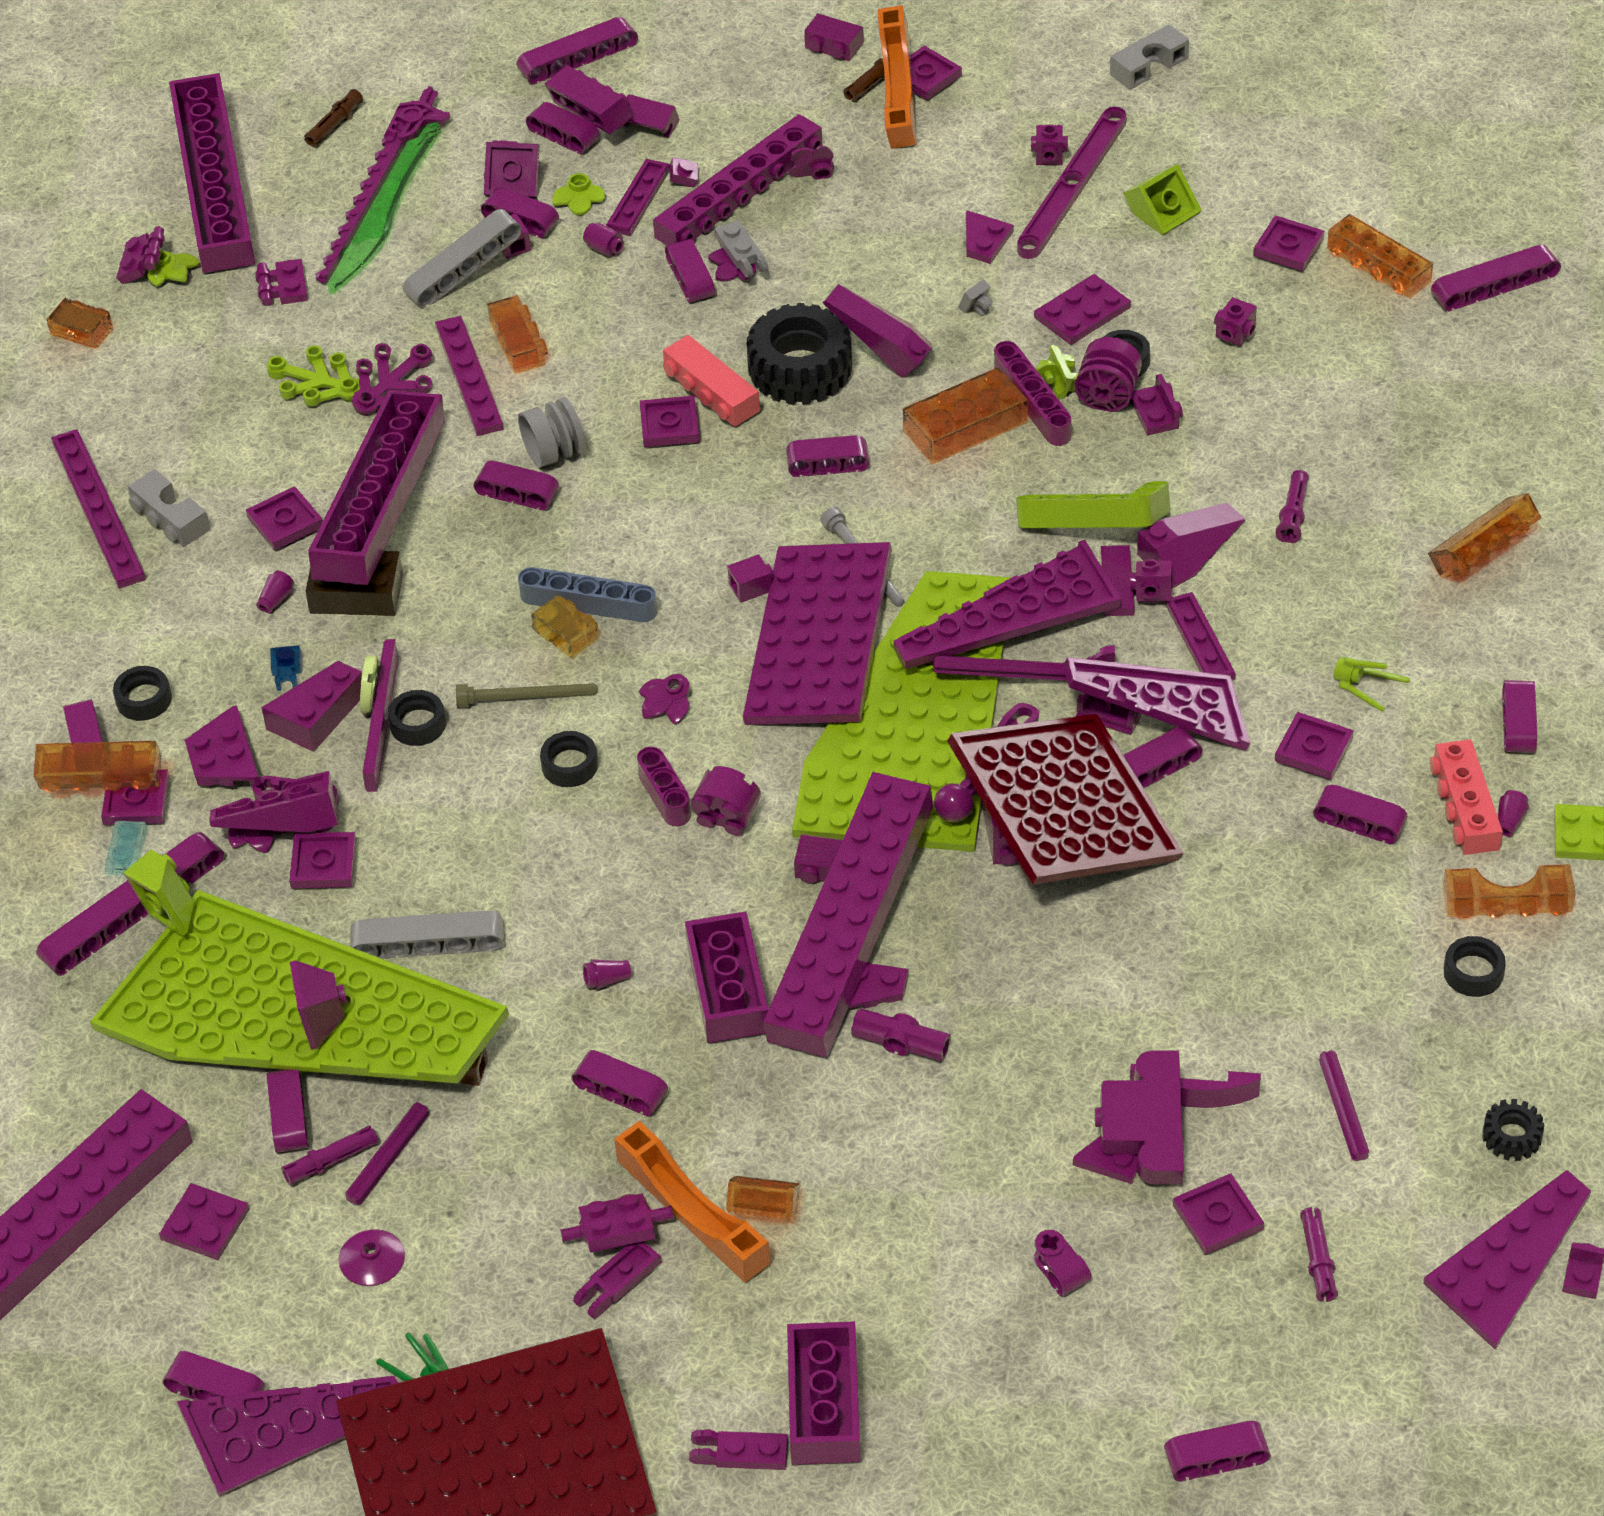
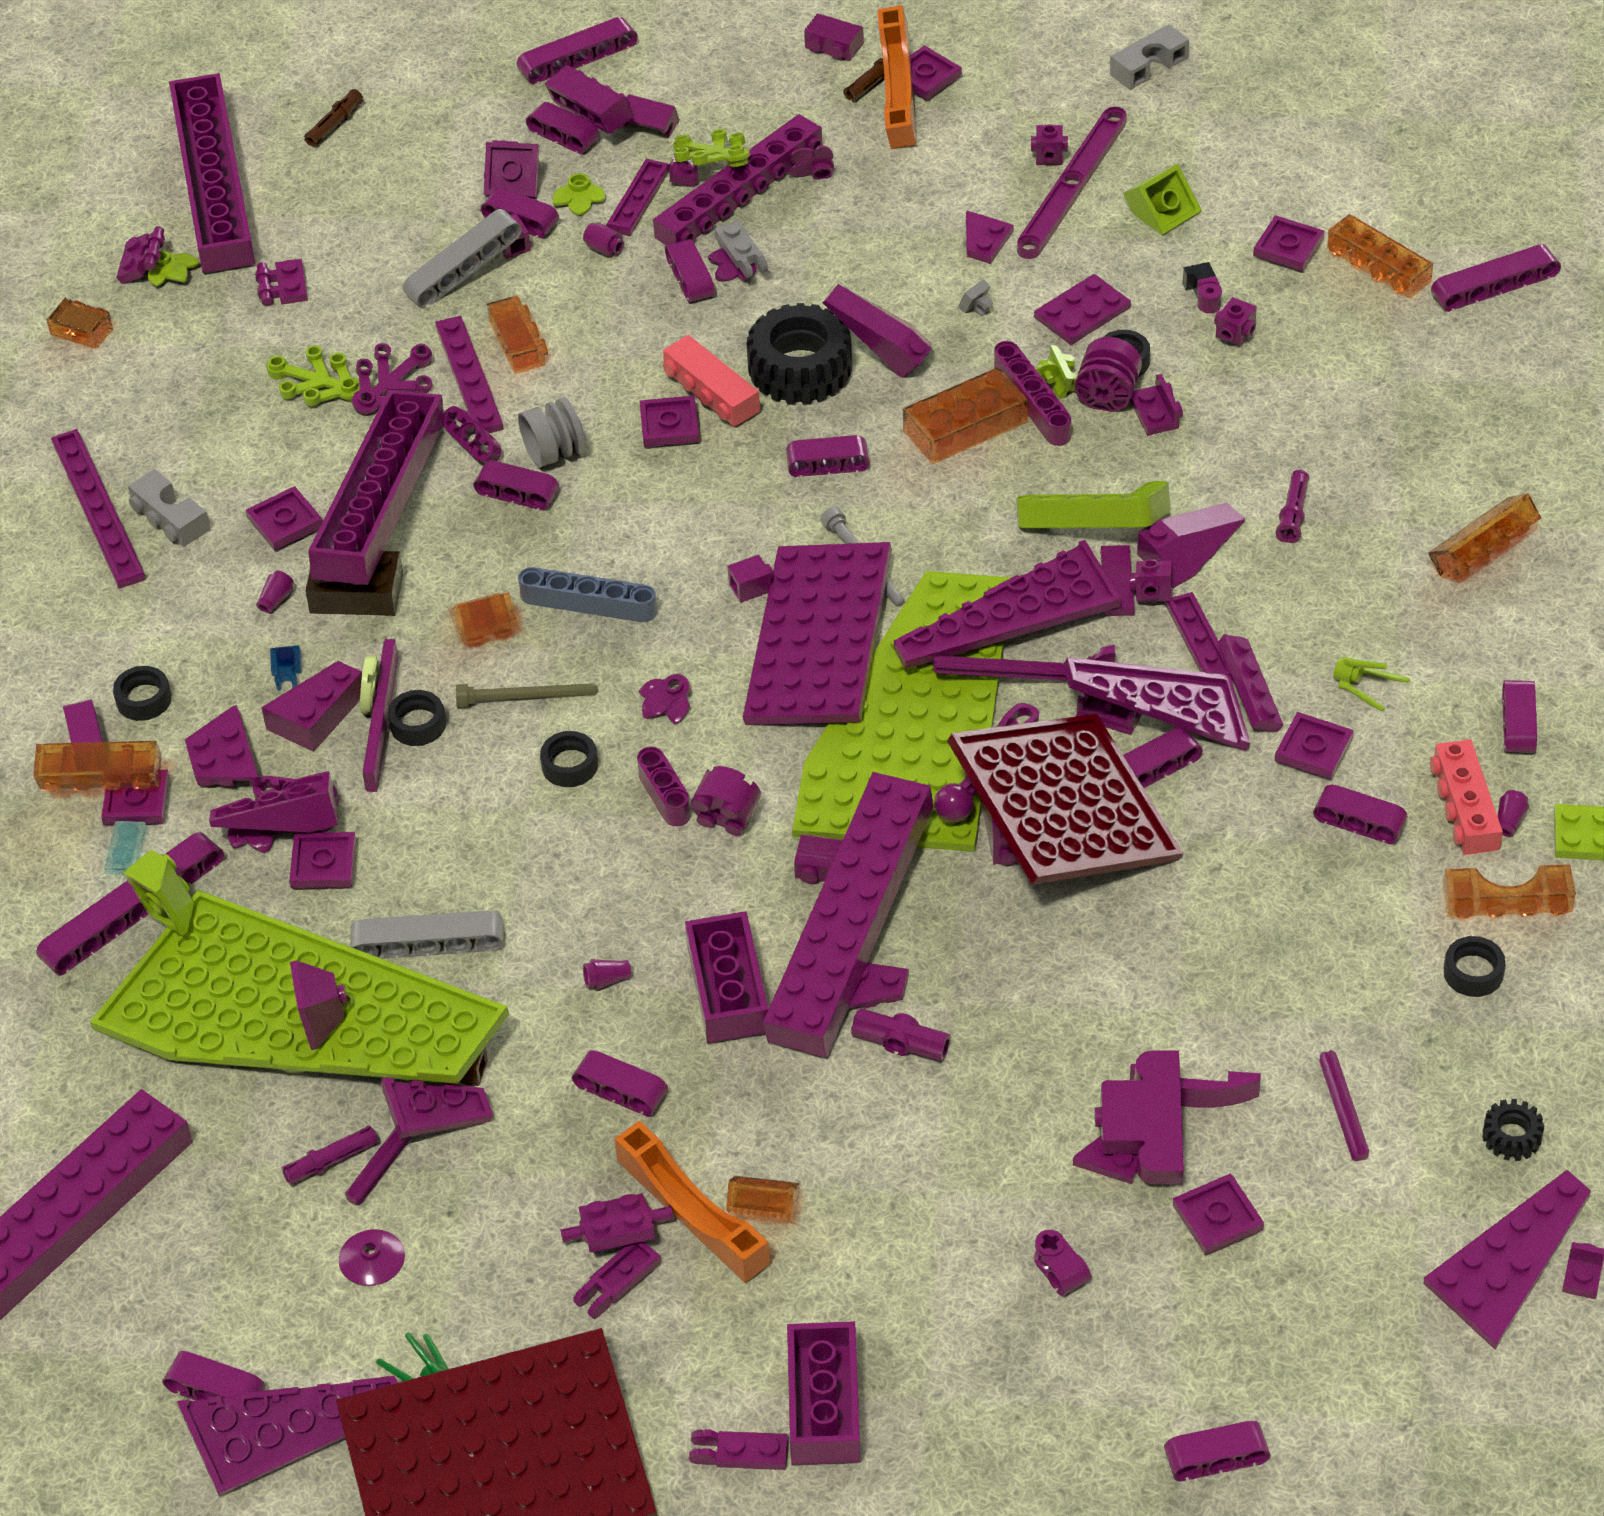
(204, 1221): magenta plate -> none
(287, 1110): magenta beam -> none
(370, 221): piece -> none
(431, 1109): none -> magenta wing
(461, 432): none -> magenta beam
(483, 616): none -> clear orange slope
(565, 626): clear yellow brick -> none
(702, 153): none -> lime plant
(1205, 286): none -> leg
(1250, 683): none -> magenta plate
(1320, 1264): magenta pin -> none

